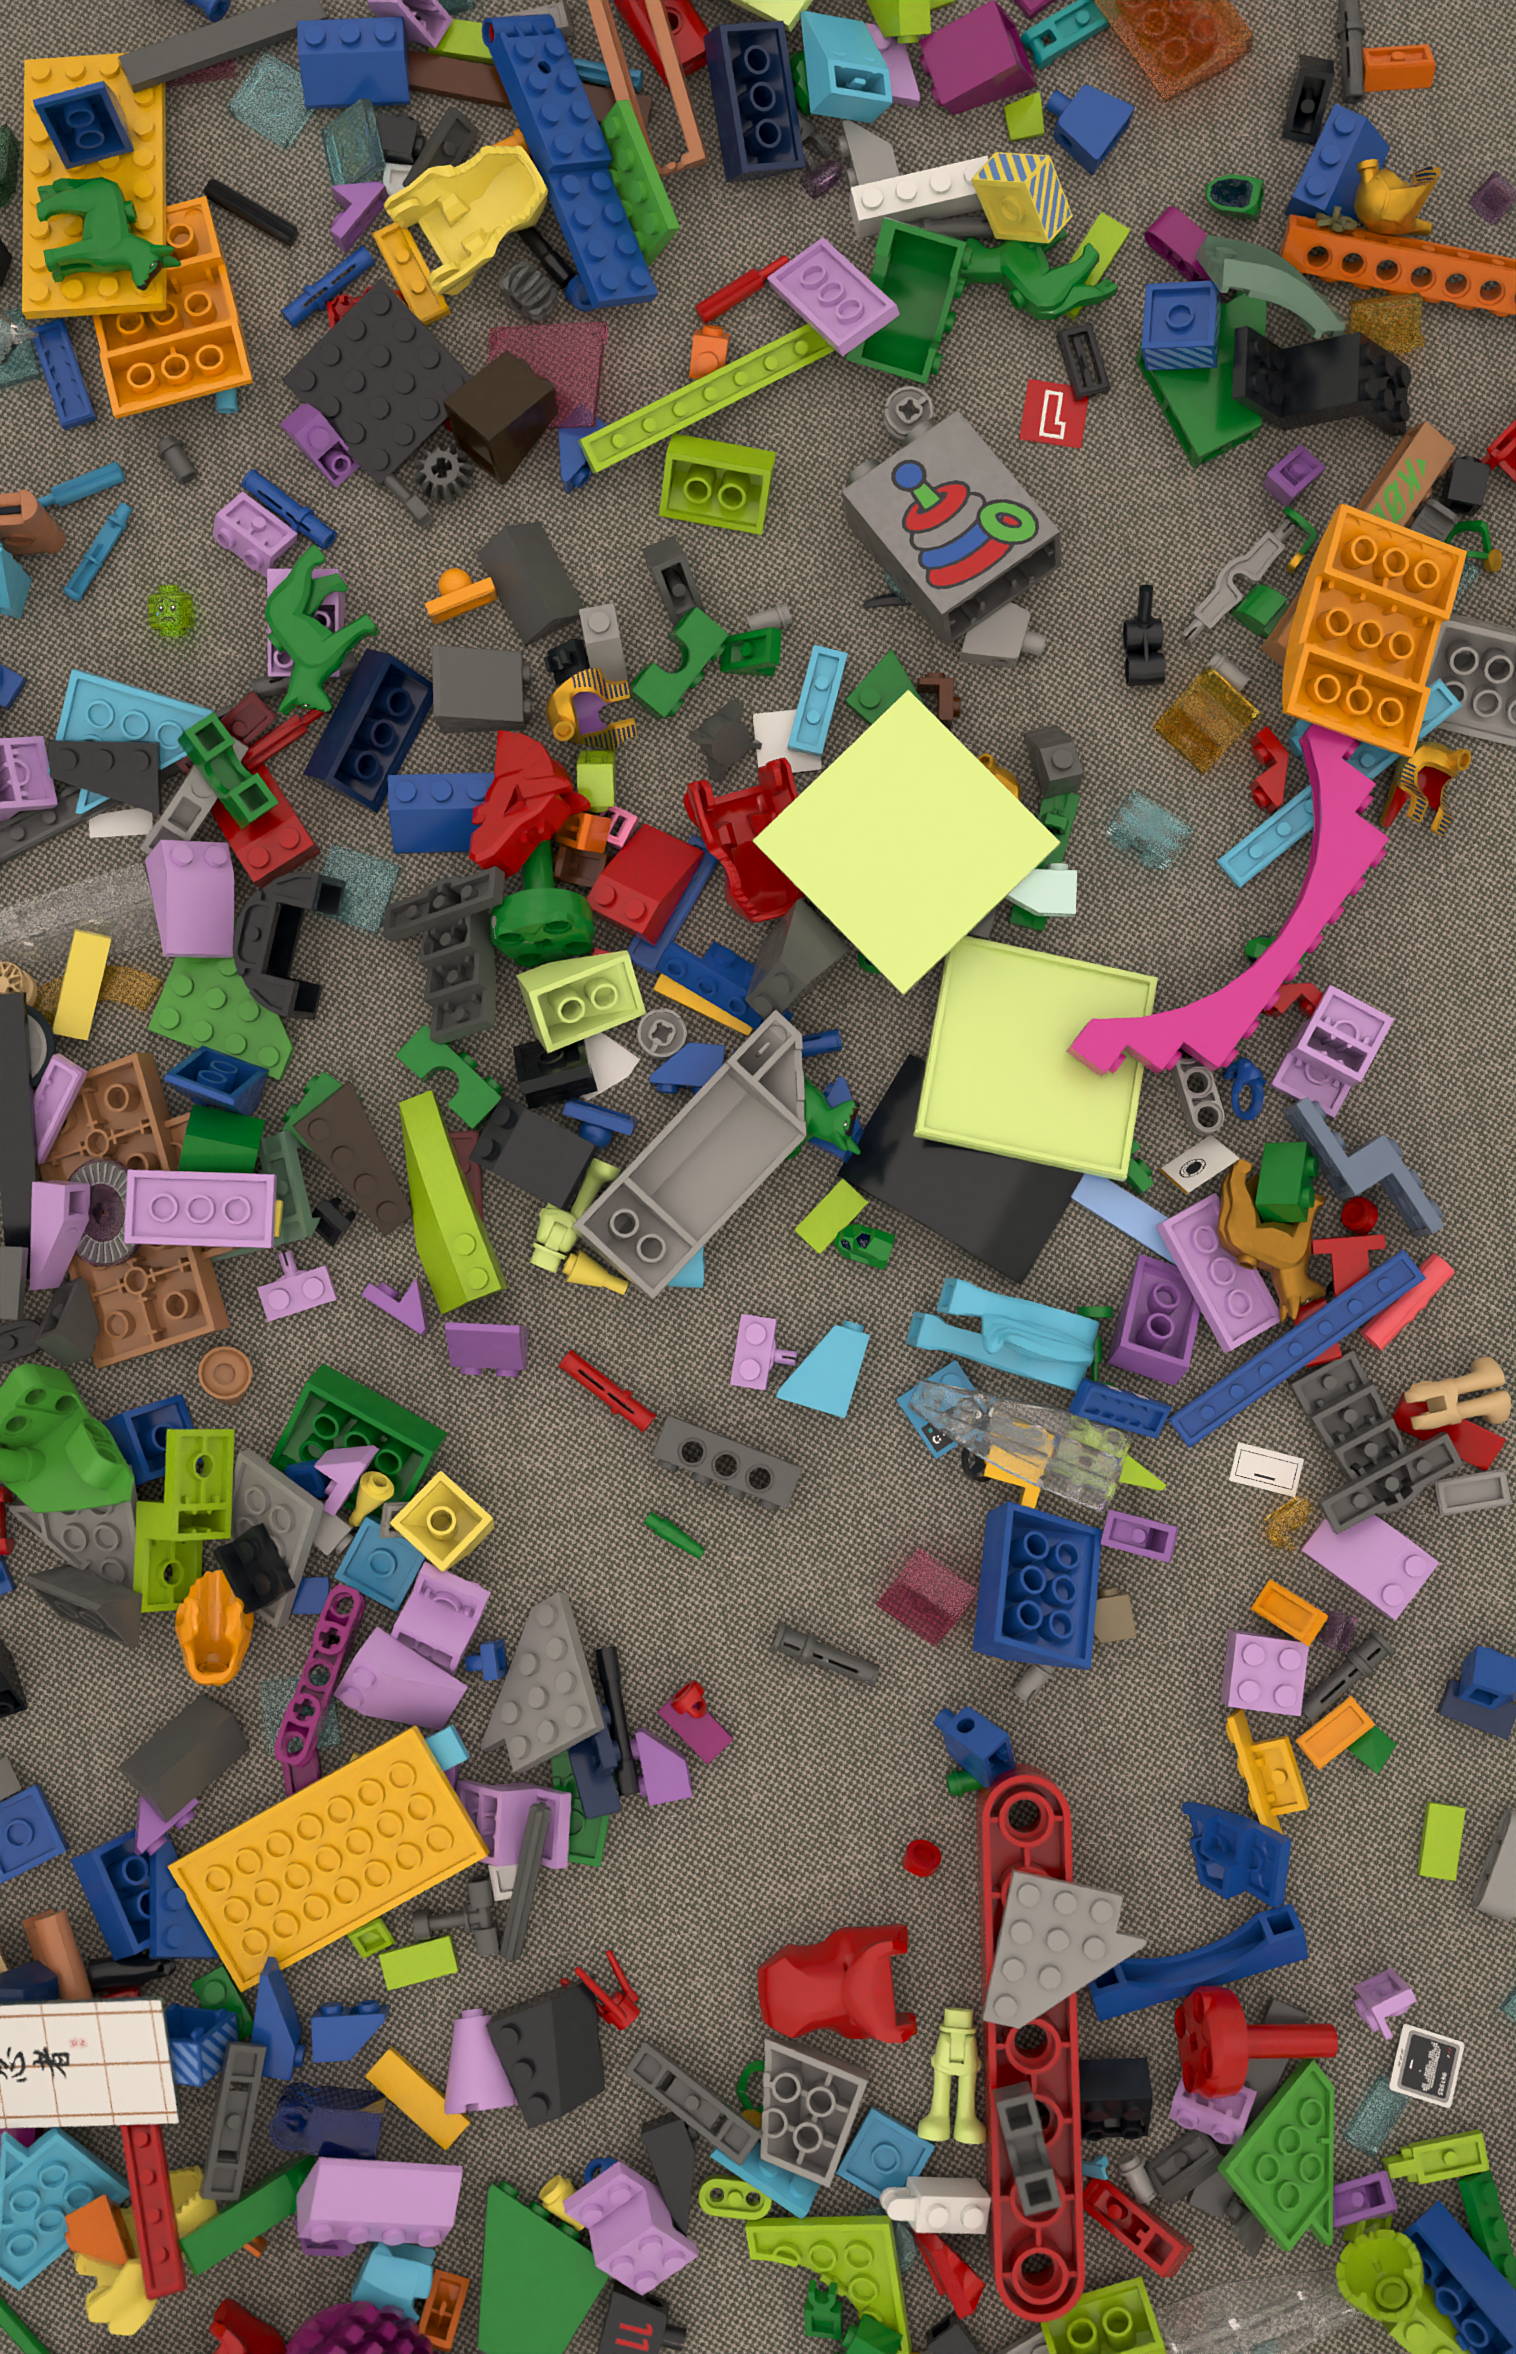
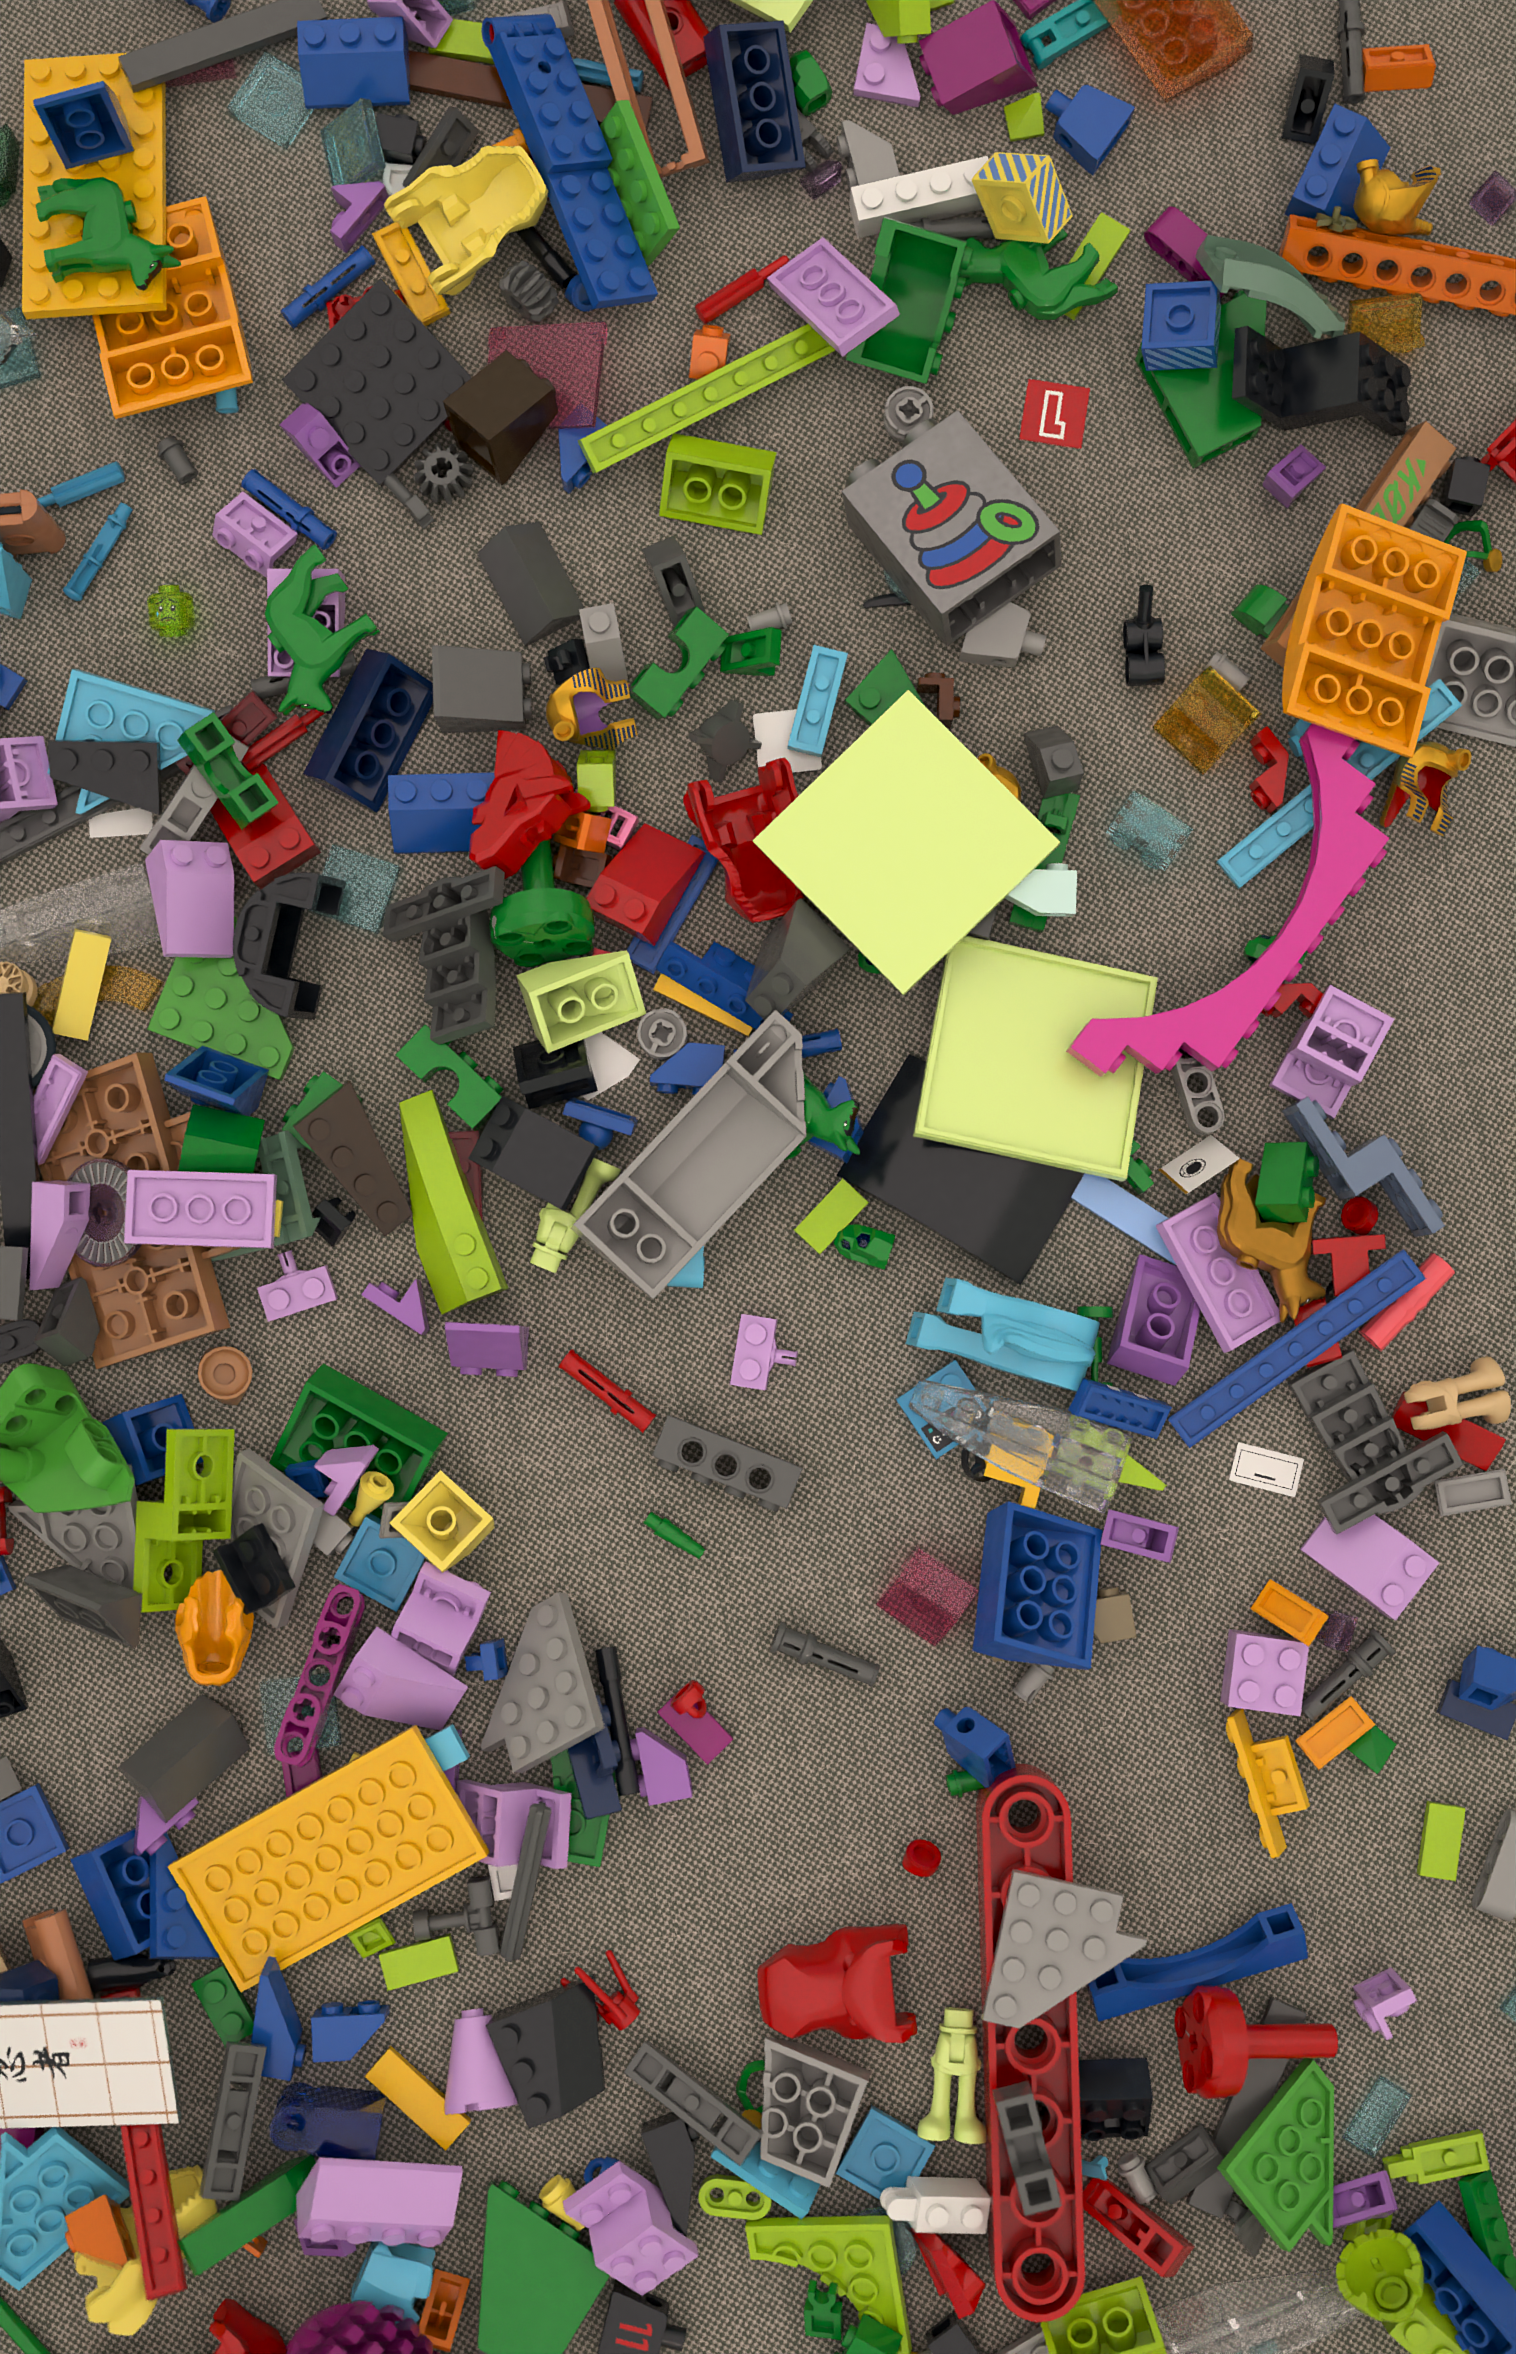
(63, 374): blue plate -> none
(199, 2041): blue container -> none
(251, 212): black axle -> none
(311, 1595): blue tile -> none
(459, 595): light orange tile -> none
(586, 1271): light yellow cone -> none
(829, 1372): medium azure slope -> none
(844, 69): medium azure slope -> none
(1090, 389): black tile -> none
(1219, 2118): lavender bracket -> none
(1236, 196): rock -> none
(1238, 1854): blue slope -> none
(1247, 567): light grey piece -> none
(1248, 1075): blue piece -> none
(1290, 1516): clear yellow bracket -> none
(1308, 528): green piece -> none
(1426, 2066): sticker -> none

